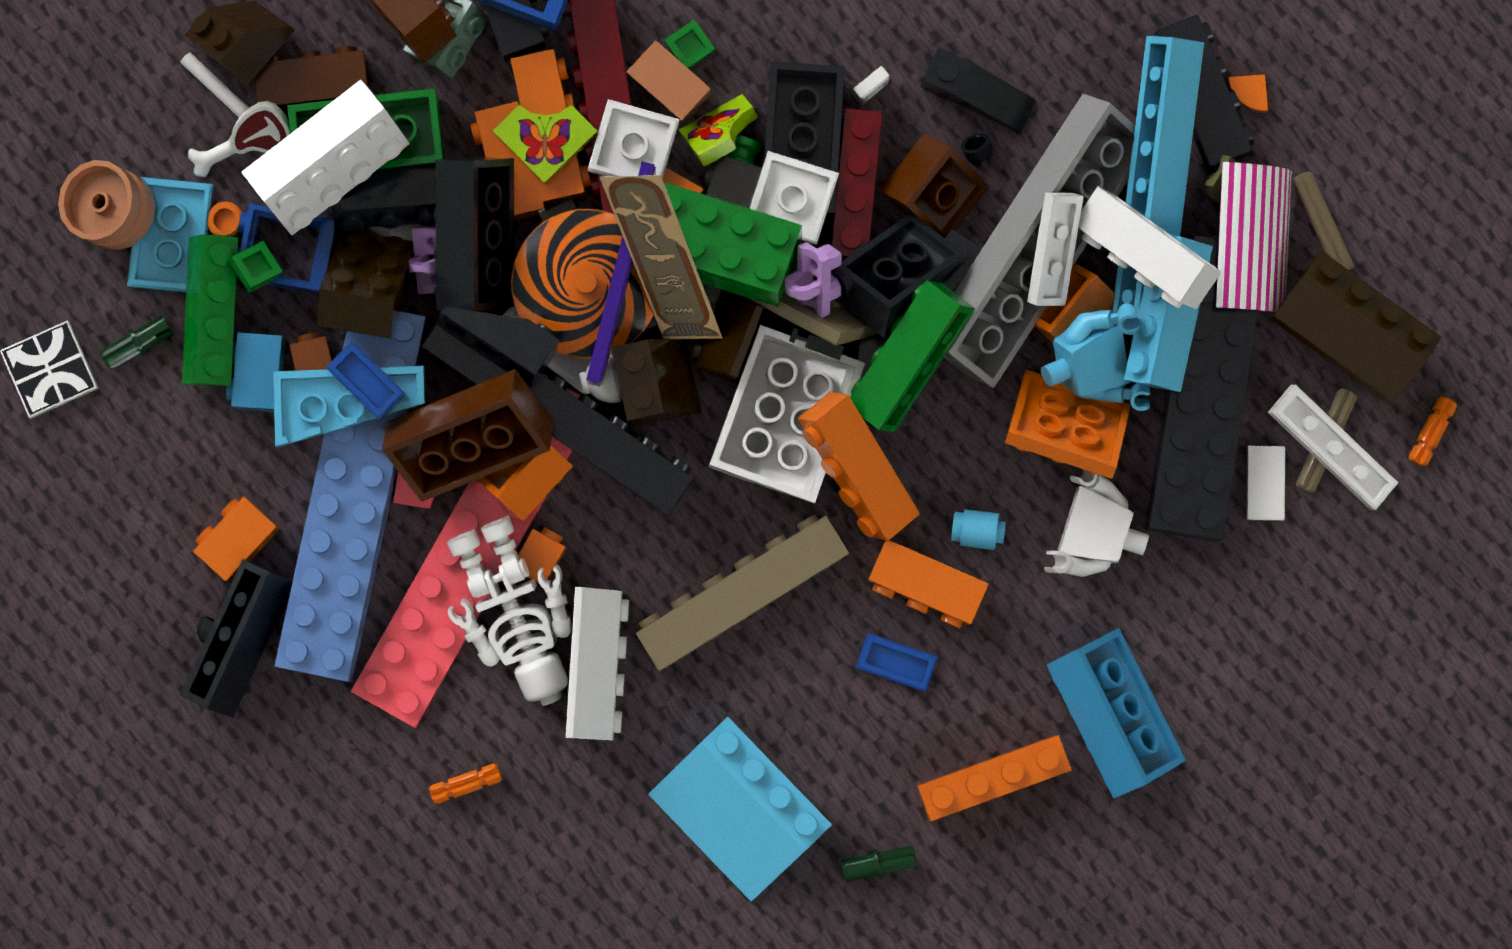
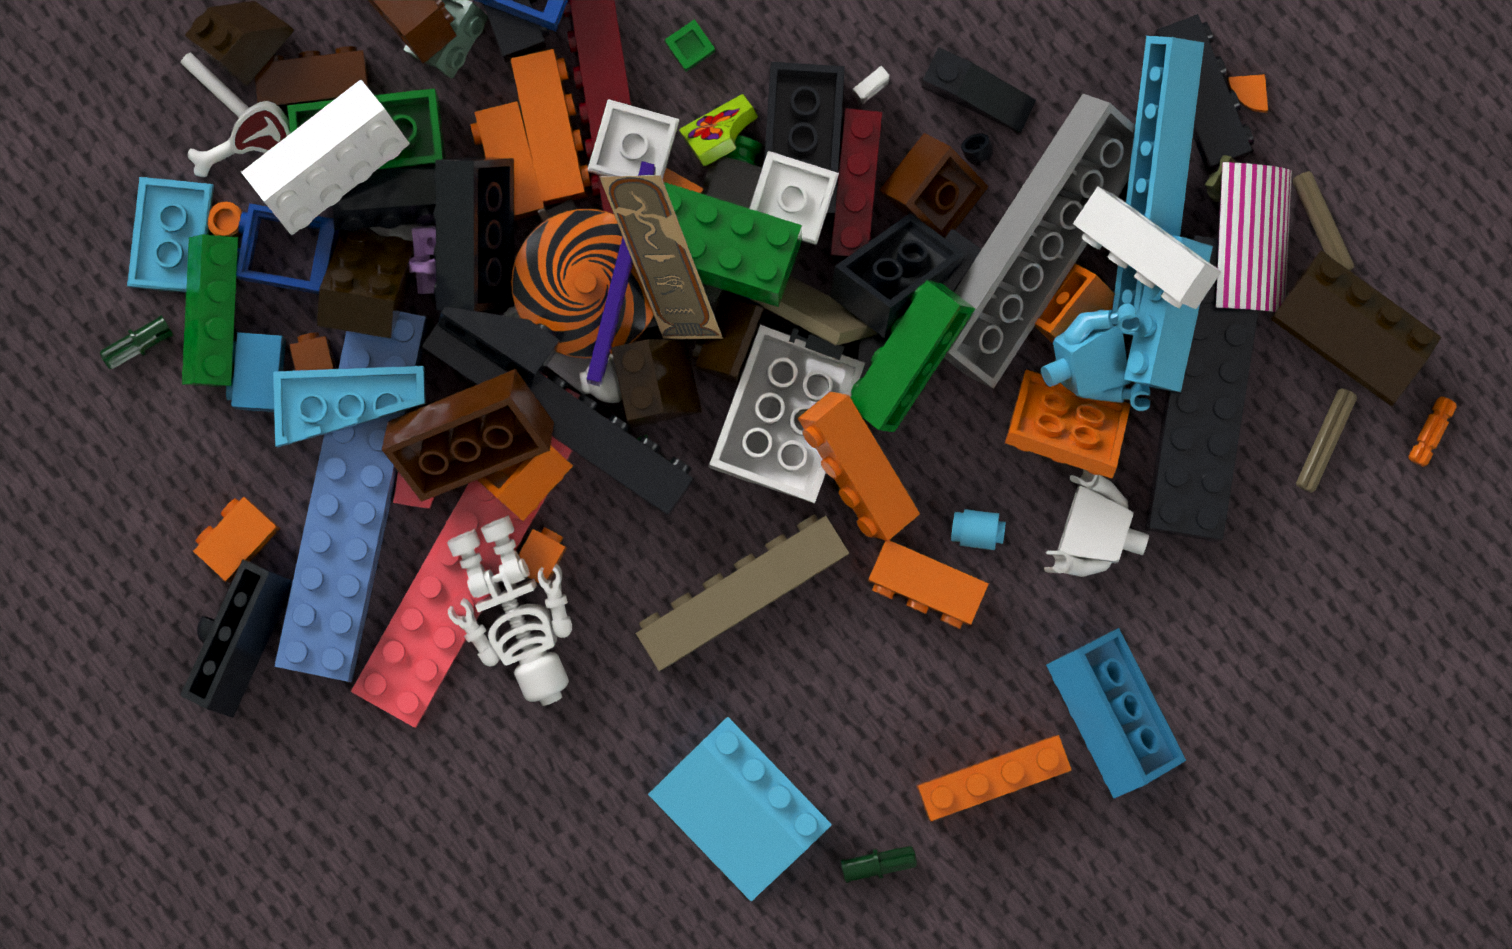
(49, 369): tile -> none
(106, 205): nougat wheel -> none
(256, 266): green plate -> none
(366, 381): blue tile -> none
(465, 783): orange axle -> none
(545, 141): lime tile -> none
(594, 664): white slope -> none
(669, 81): nougat brick -> none
(818, 263): lavender hips -> none
(896, 662): blue tile -> none
(1055, 249): white plate -> none
(1265, 483): white tile -> none
(1333, 447): white tile -> none

